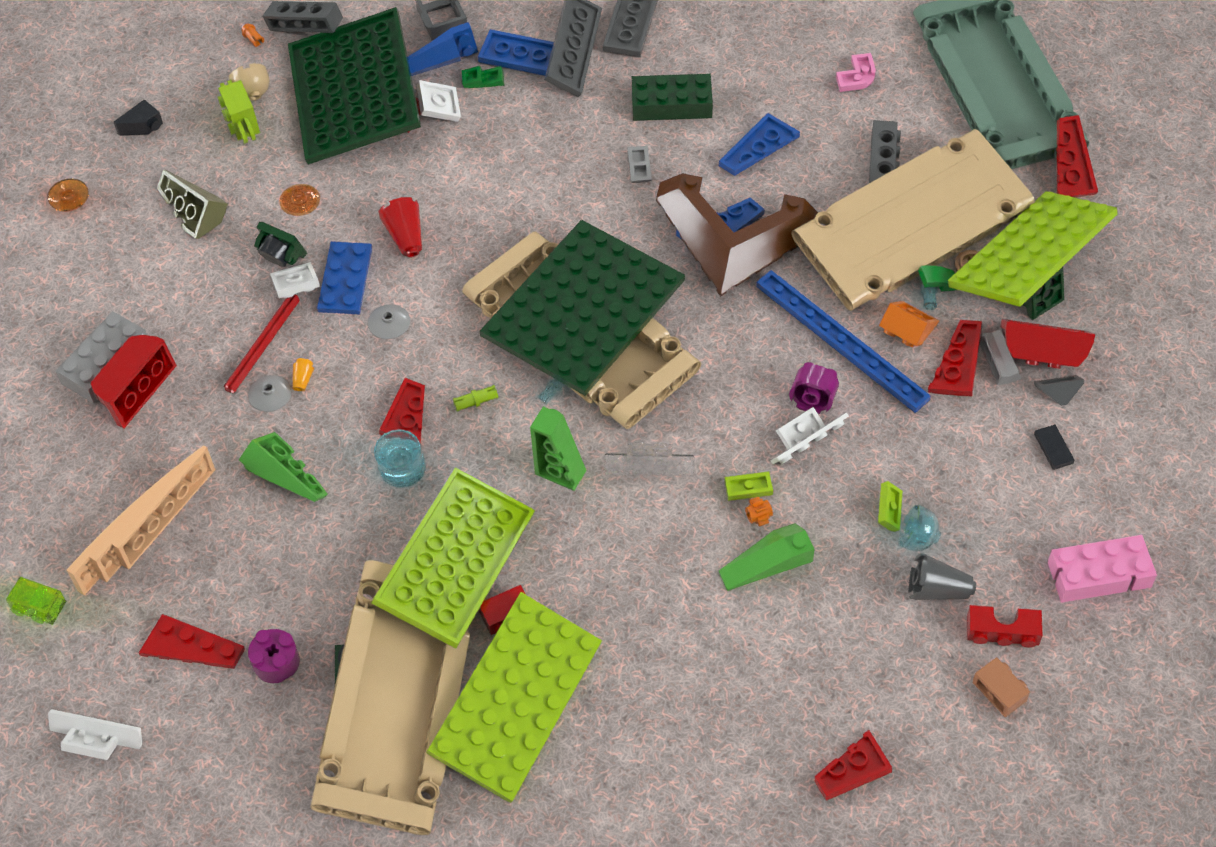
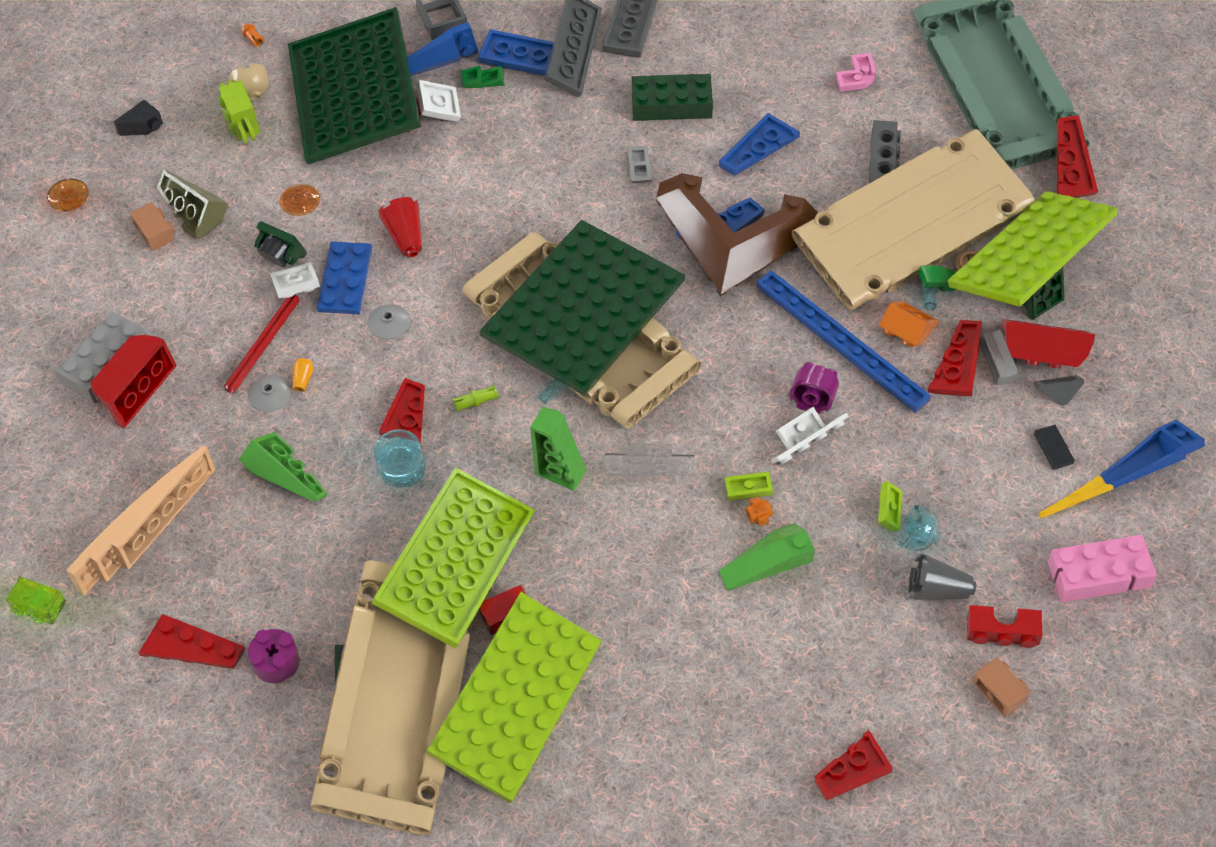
(91, 735): white bracket -> none
(152, 226): none -> nougat brick
(303, 16): dark grey brick -> none
(1160, 449): none -> blue plate

